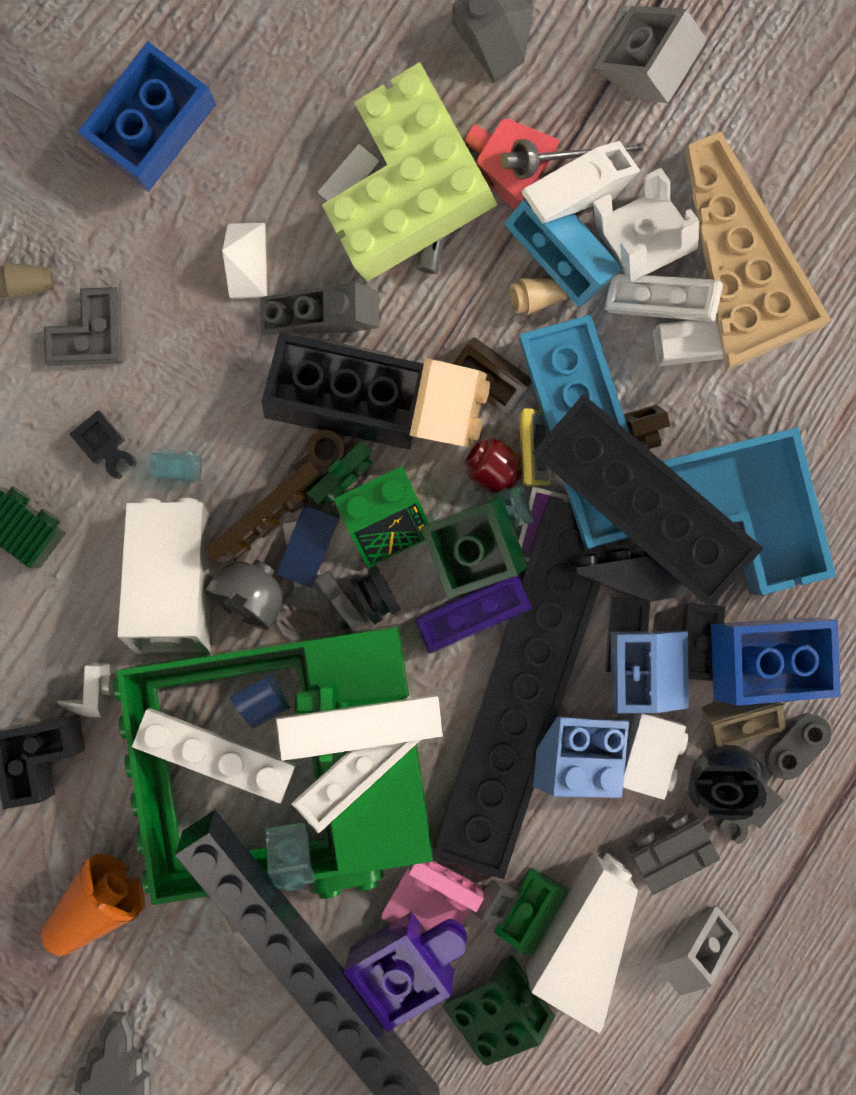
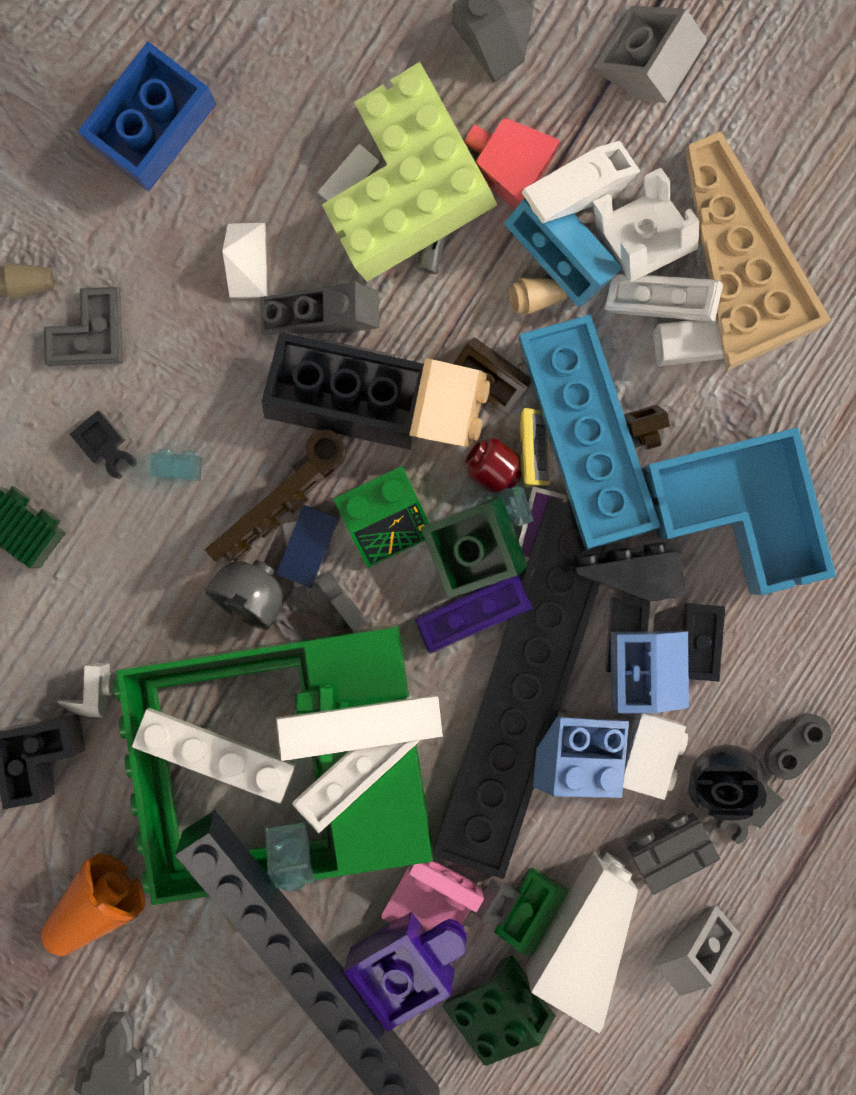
(165, 577): white slope -> none
(260, 701): dark blue brick -> none
(332, 886): green plate -> none
(342, 474): dark green plate -> none
(378, 592): black wheel -> none
(525, 157): dark grey sword -> none
(647, 500): black plate -> none
(742, 723): dark tan slope -> none
(775, 660): blue brick -> none

